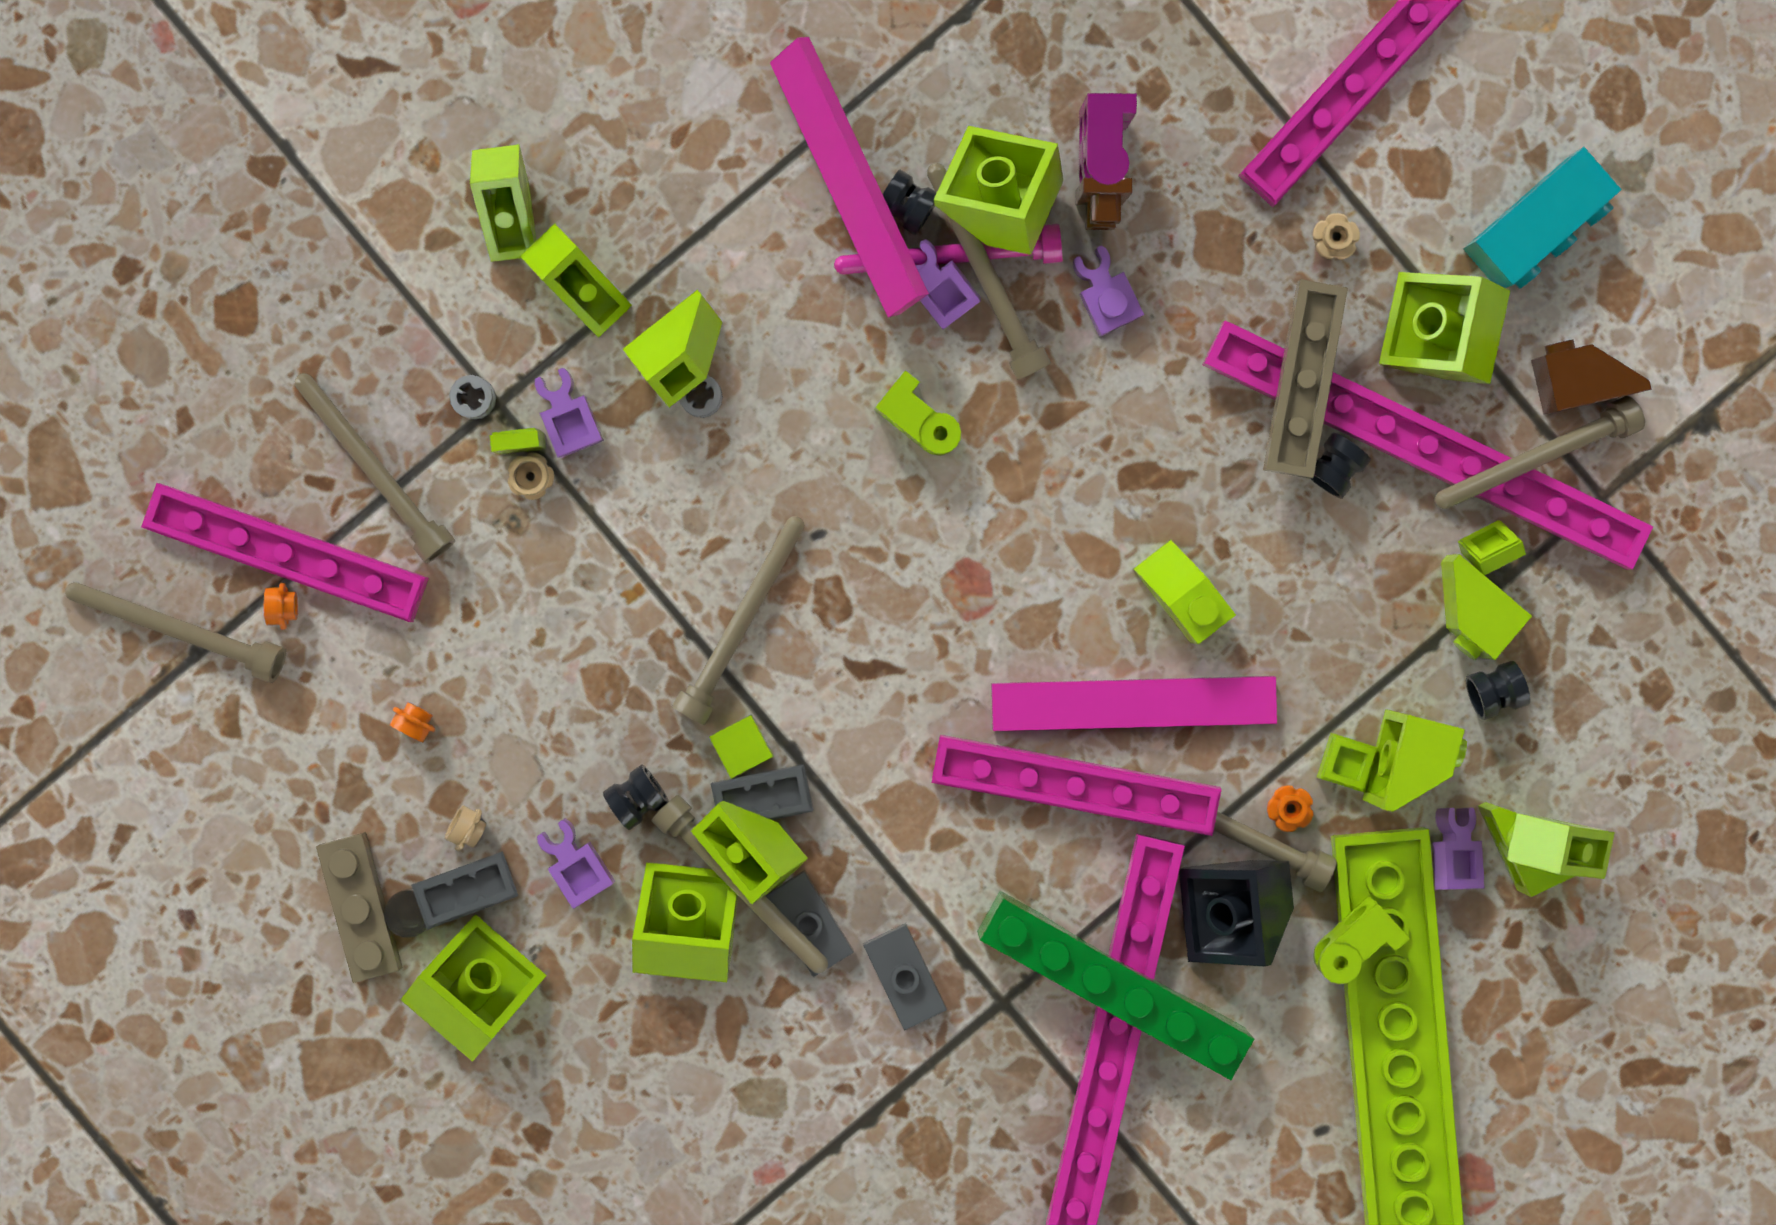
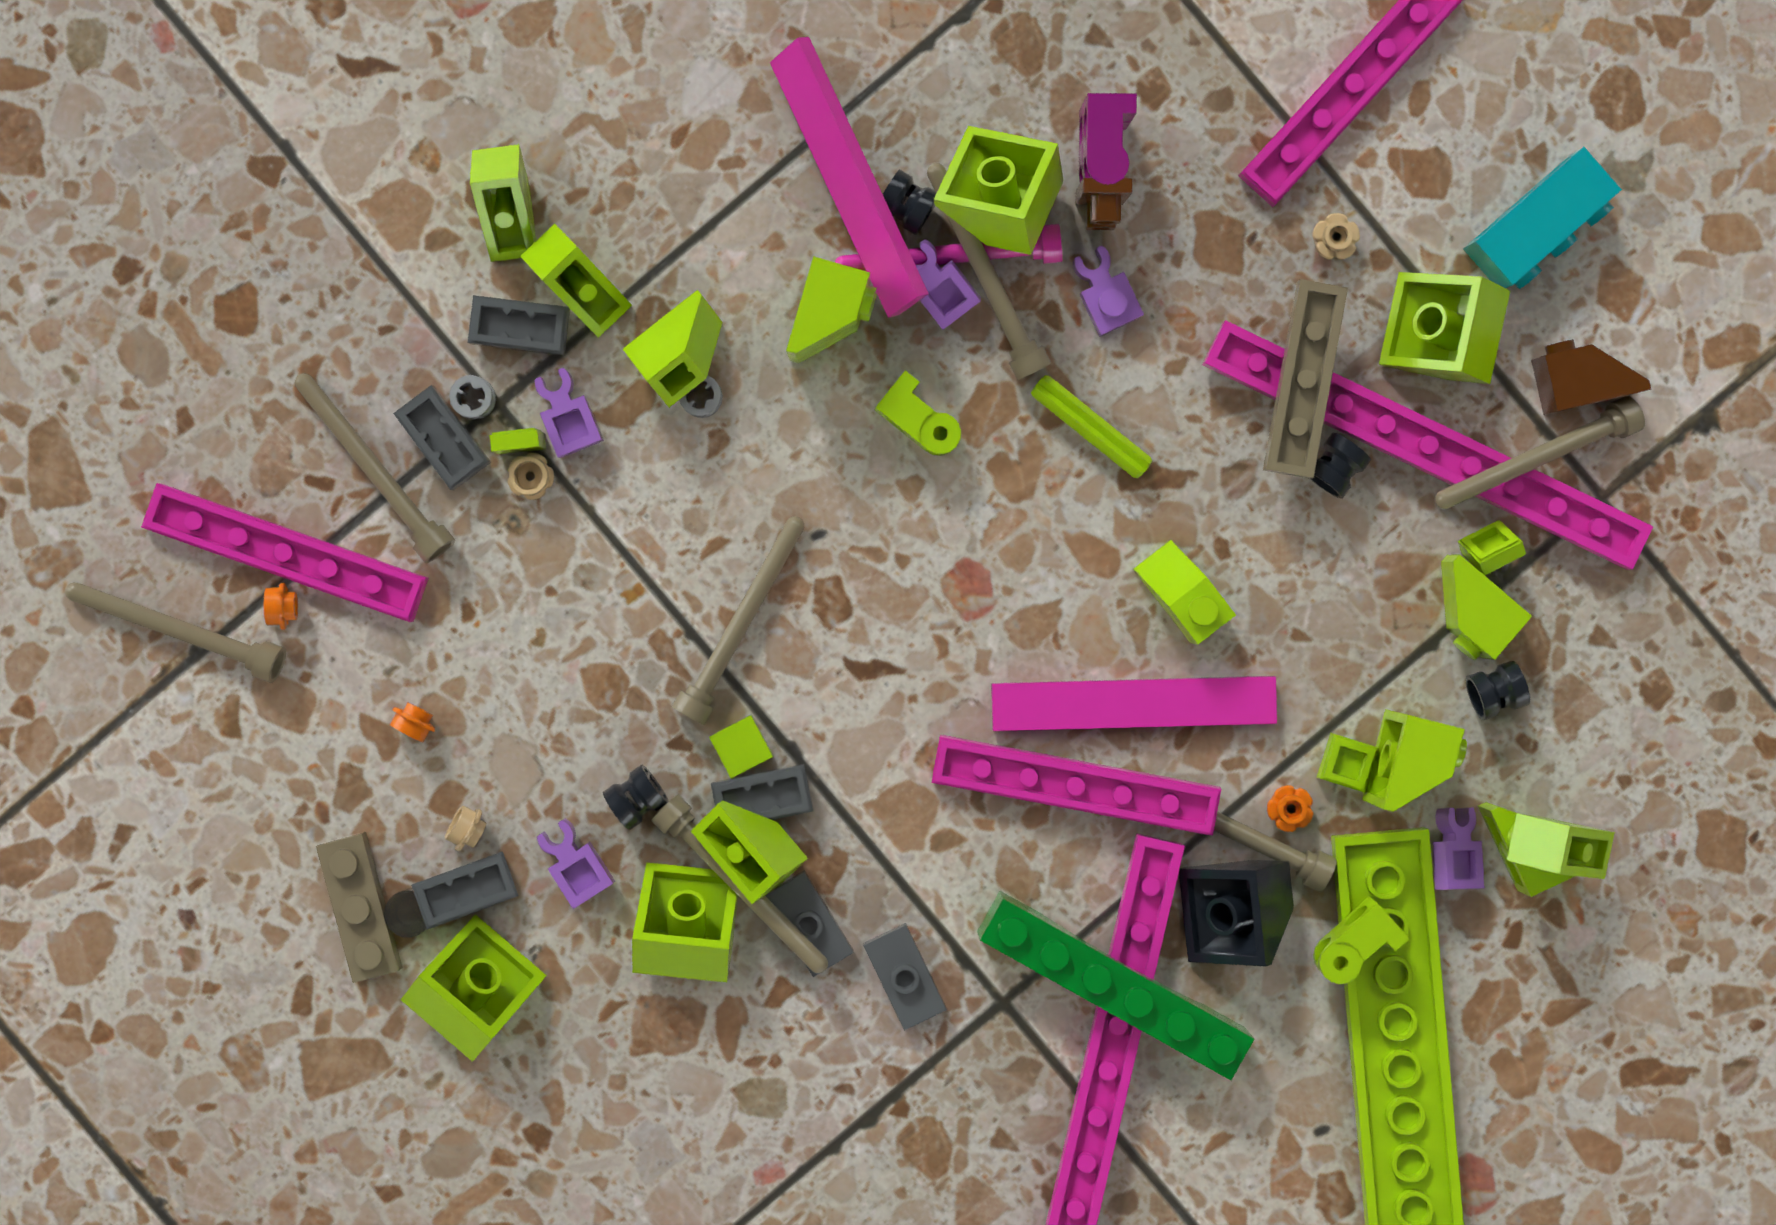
(442, 437): none -> dark grey plate
(518, 325): none -> dark grey plate
(829, 308): none -> lime slope
(1091, 426): none -> lime axle

